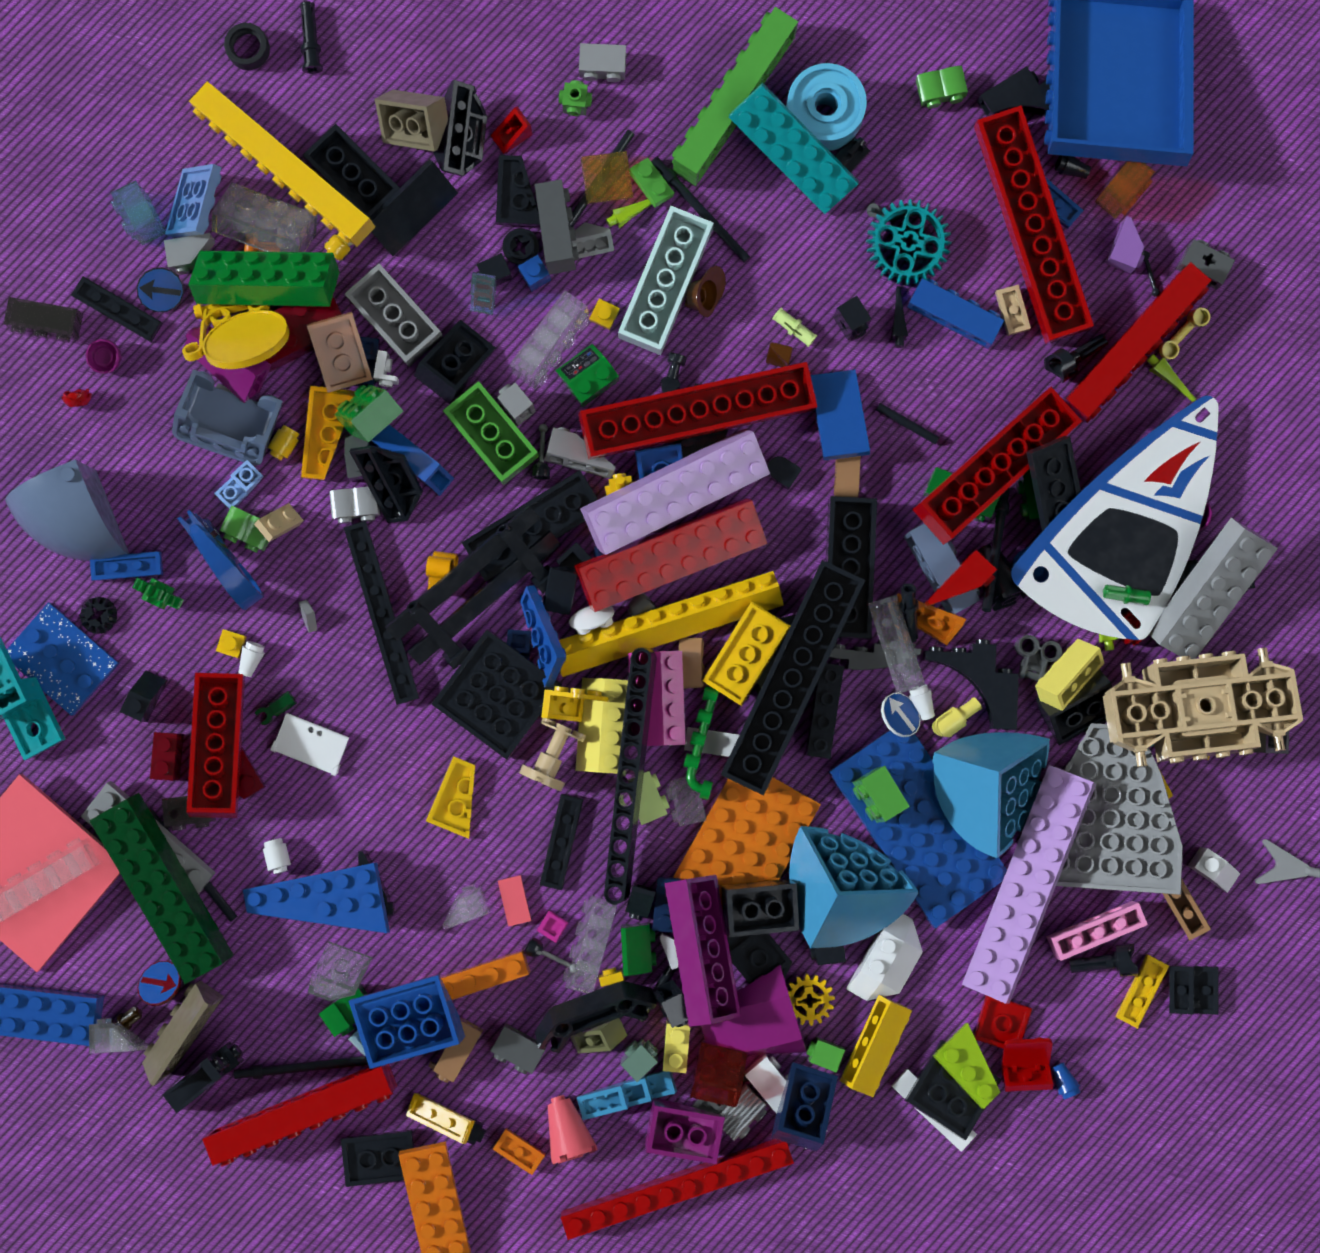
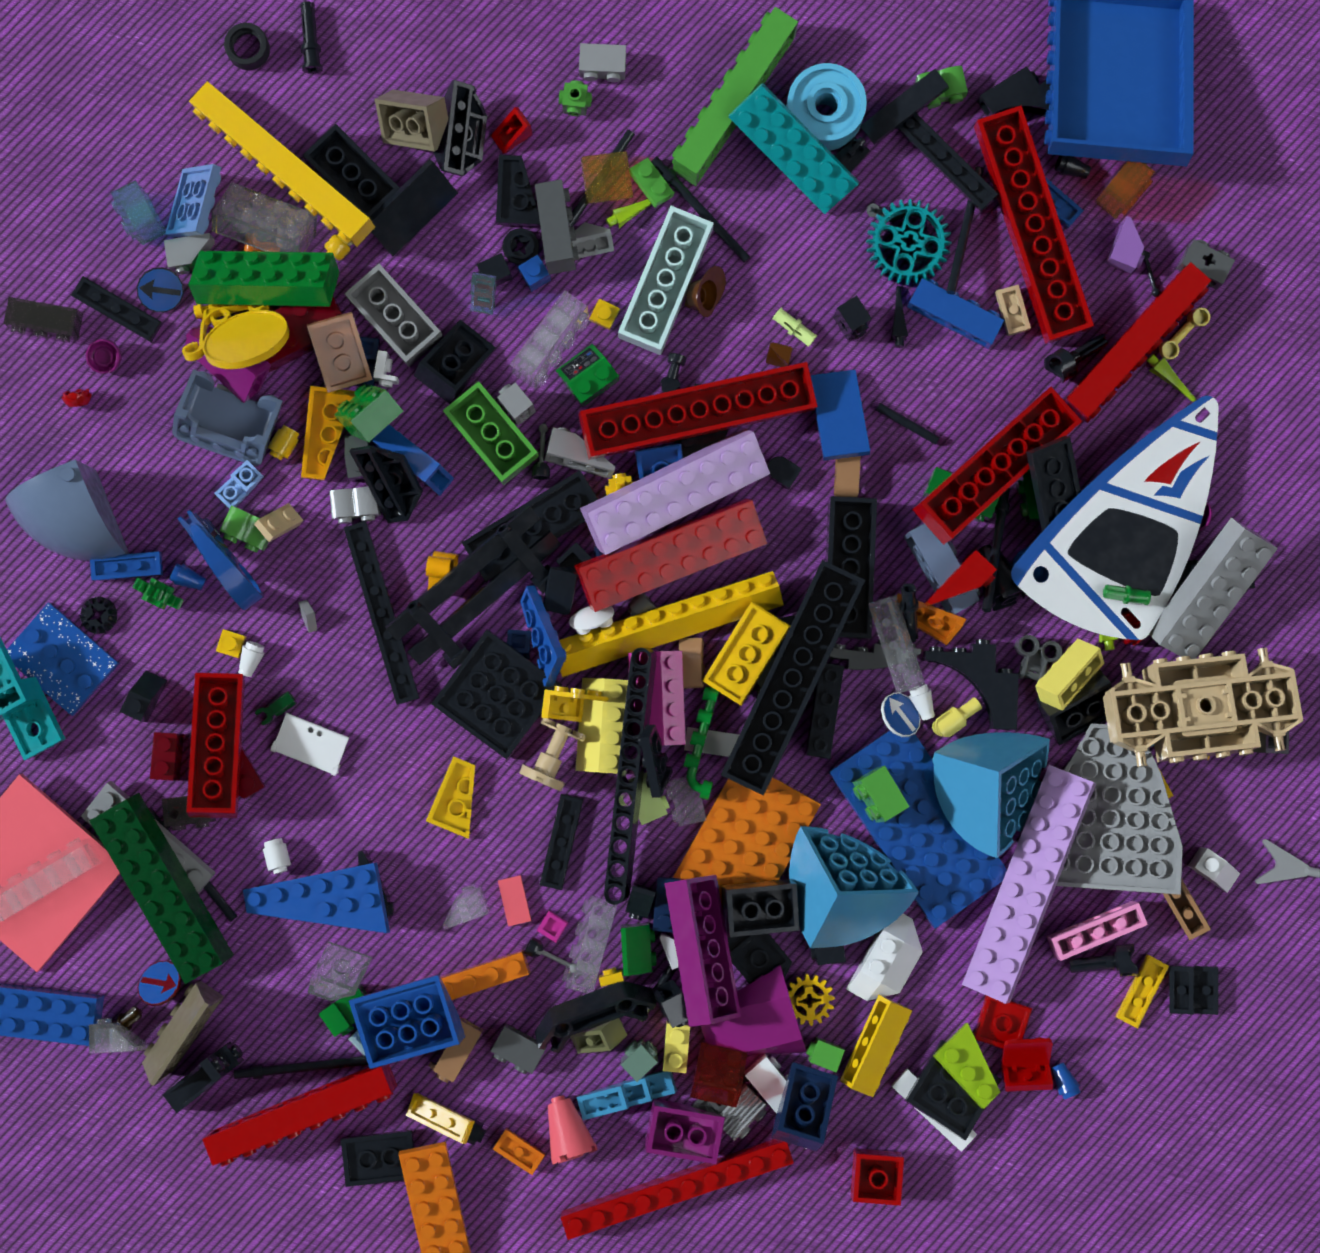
(186, 577): none -> blue cone
(654, 761): none -> black wing
(877, 1176): none -> red brick
(904, 106): none -> black tile
(948, 162): none -> black plate
(962, 243): none -> black bar

